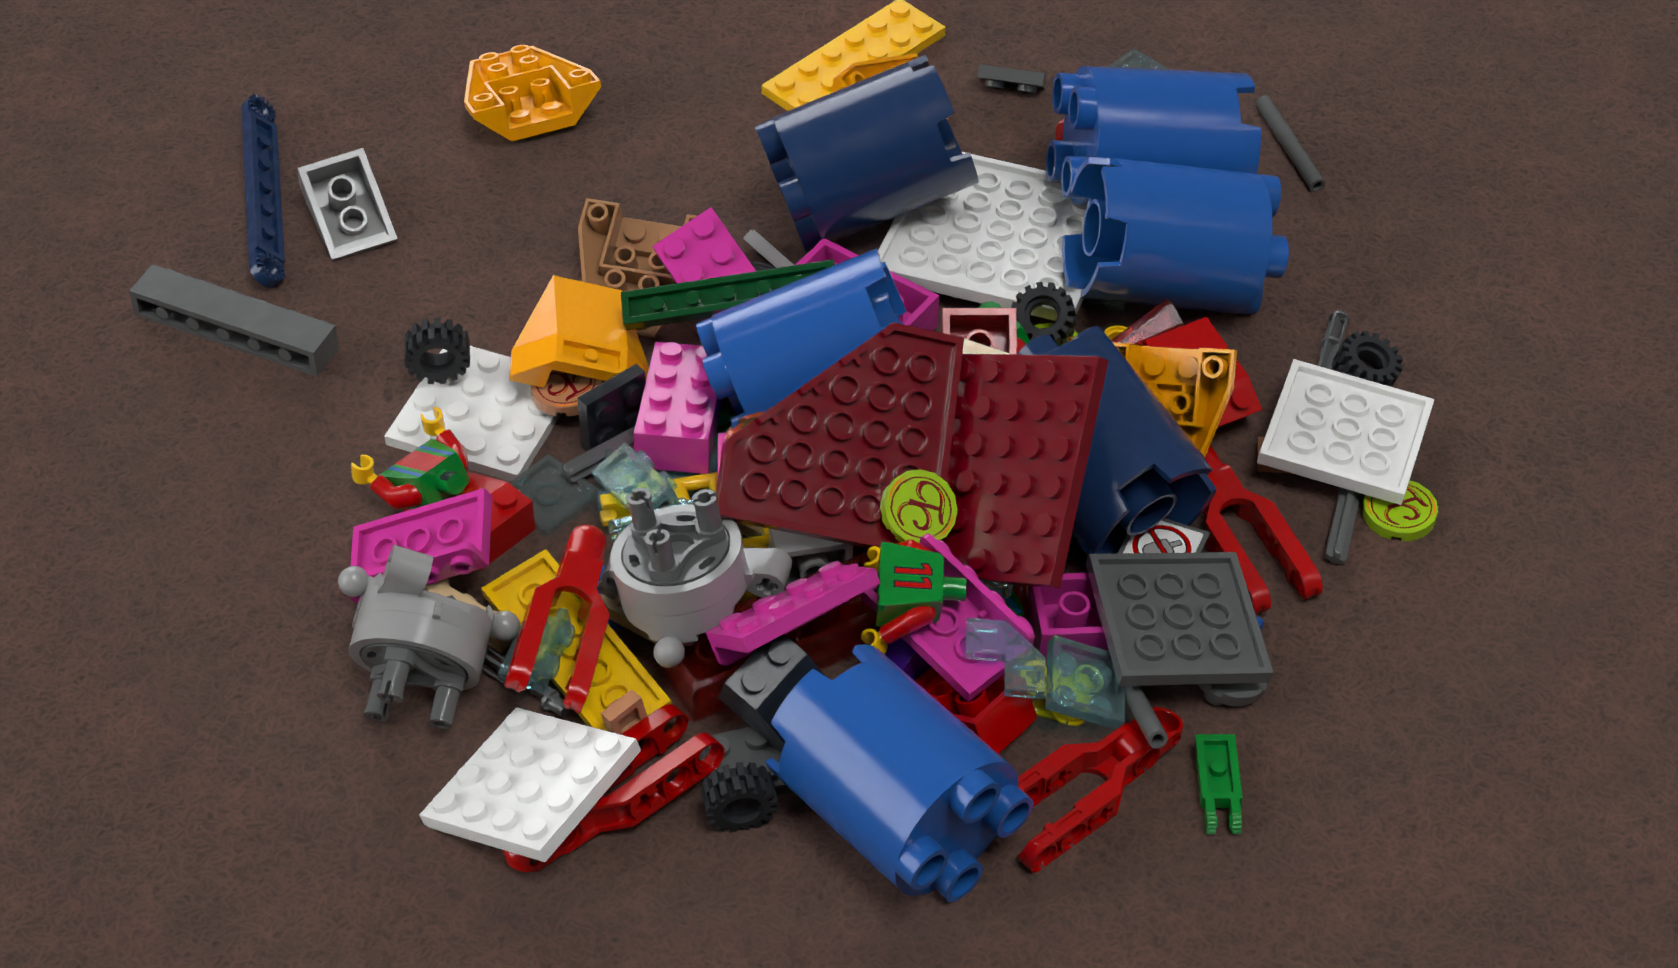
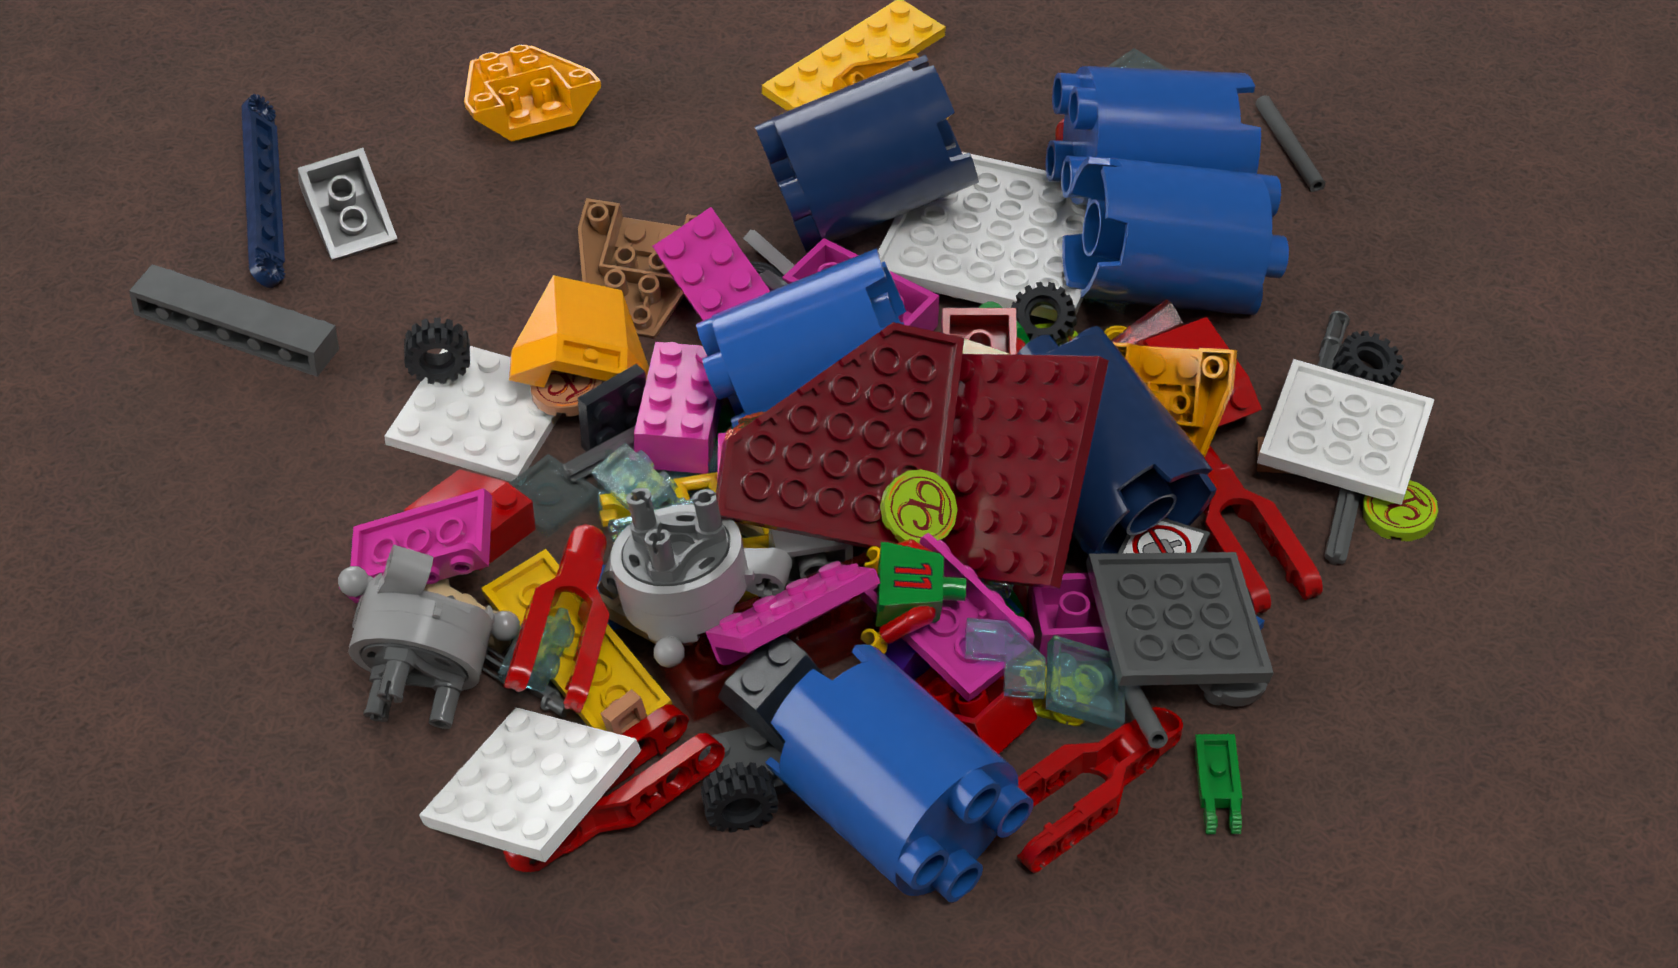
(423, 476): torso -> none
(707, 296): dark green plate -> none
(1026, 80): dark grey plate -> none

